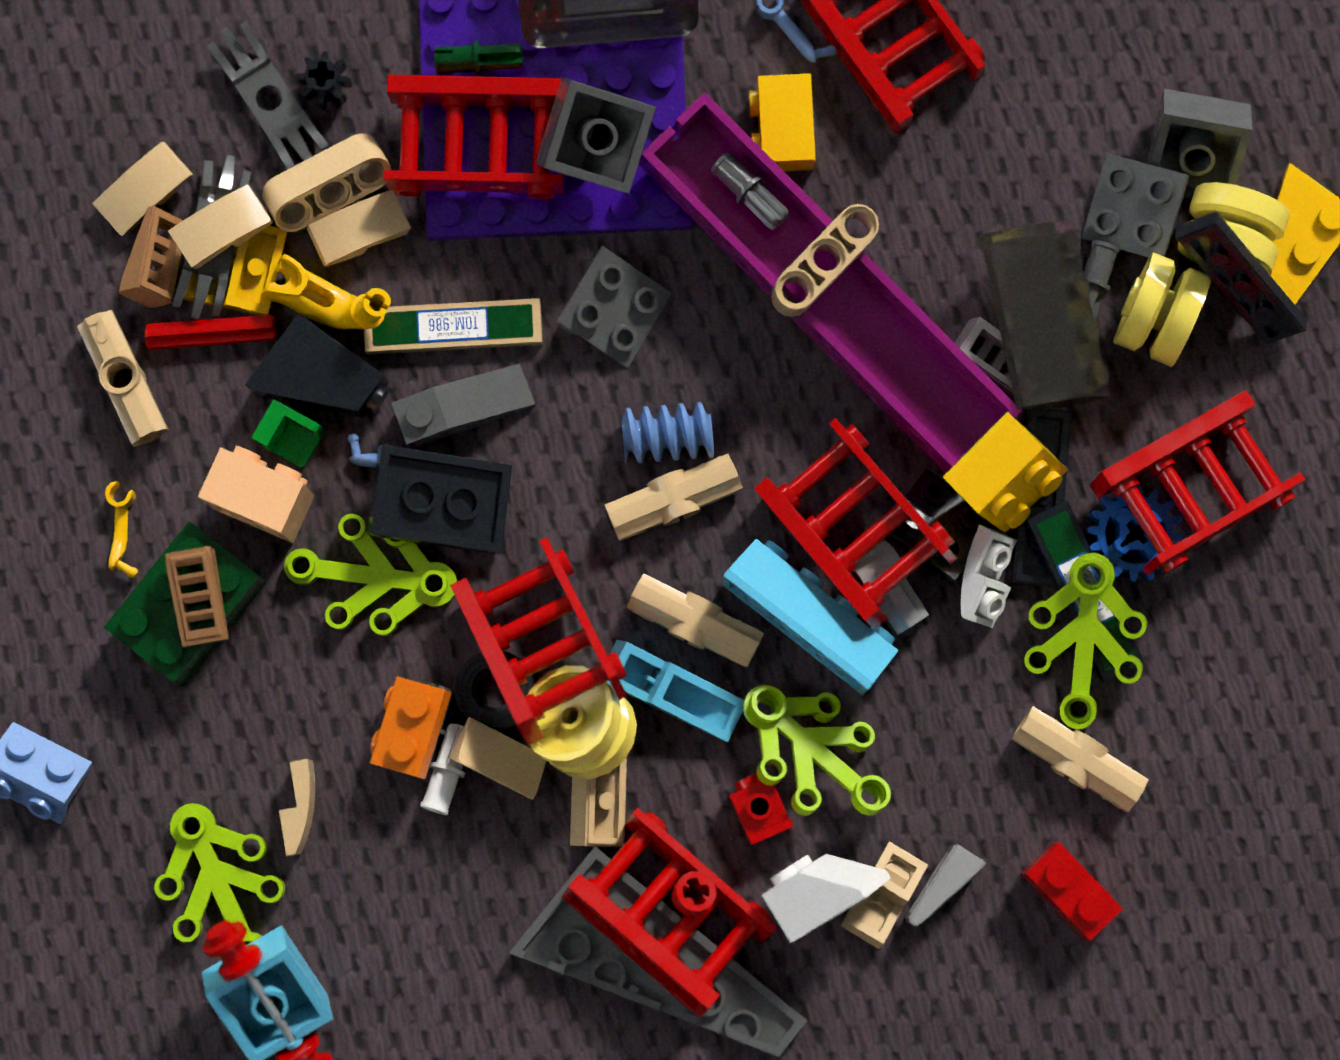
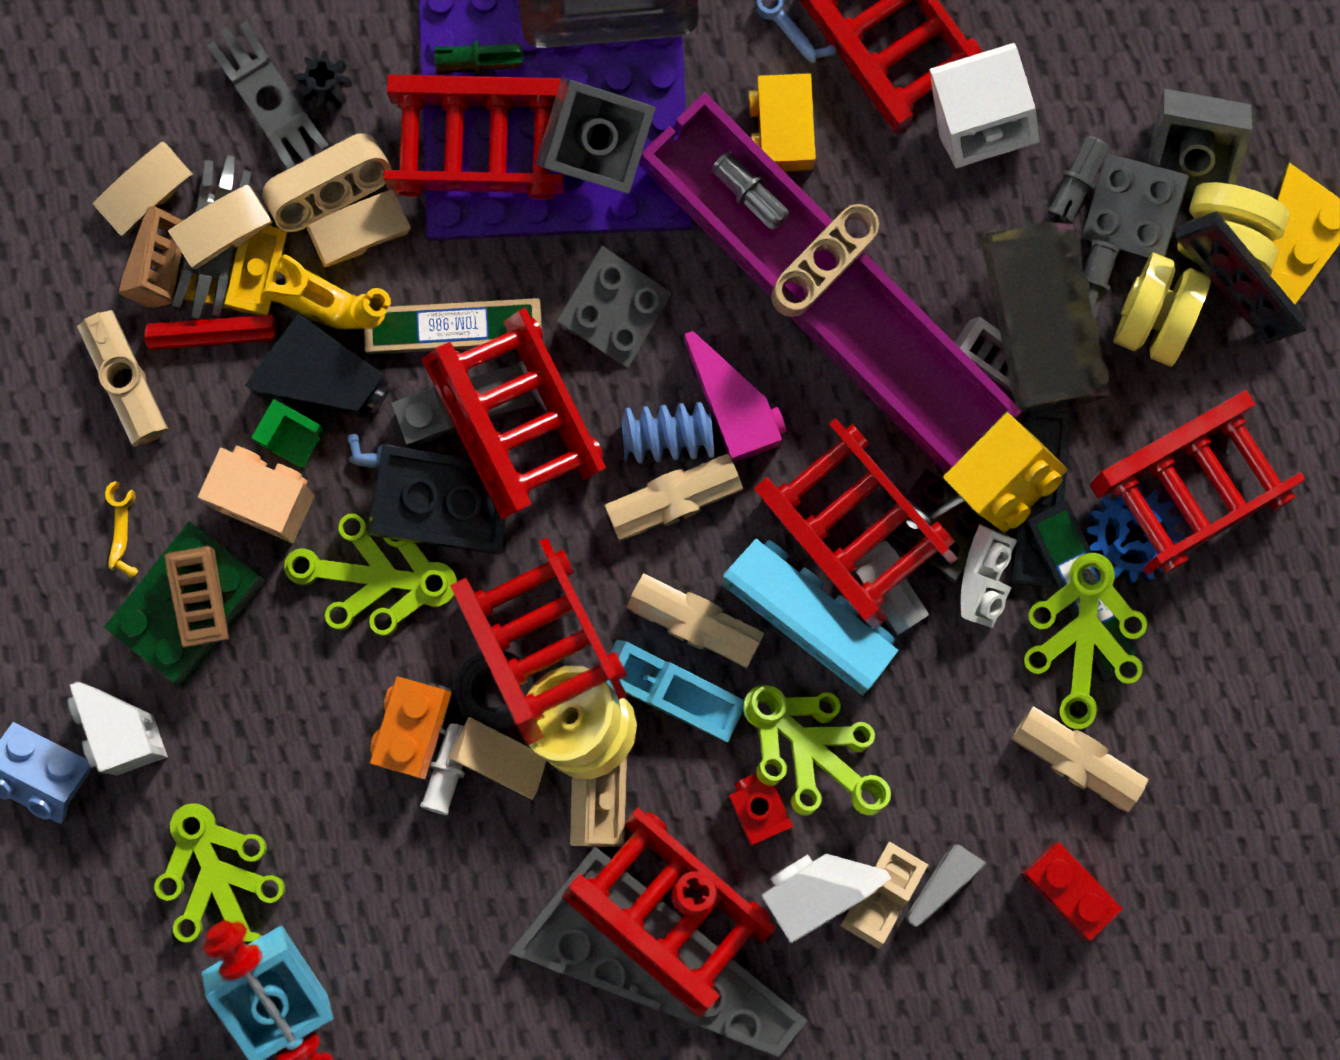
(117, 732): none -> white slope
(298, 820): tan slope -> none
(491, 449): none -> red fence
(737, 407): none -> dark pink slope
(984, 105): none -> white slope
(1078, 179): none -> dark grey axle

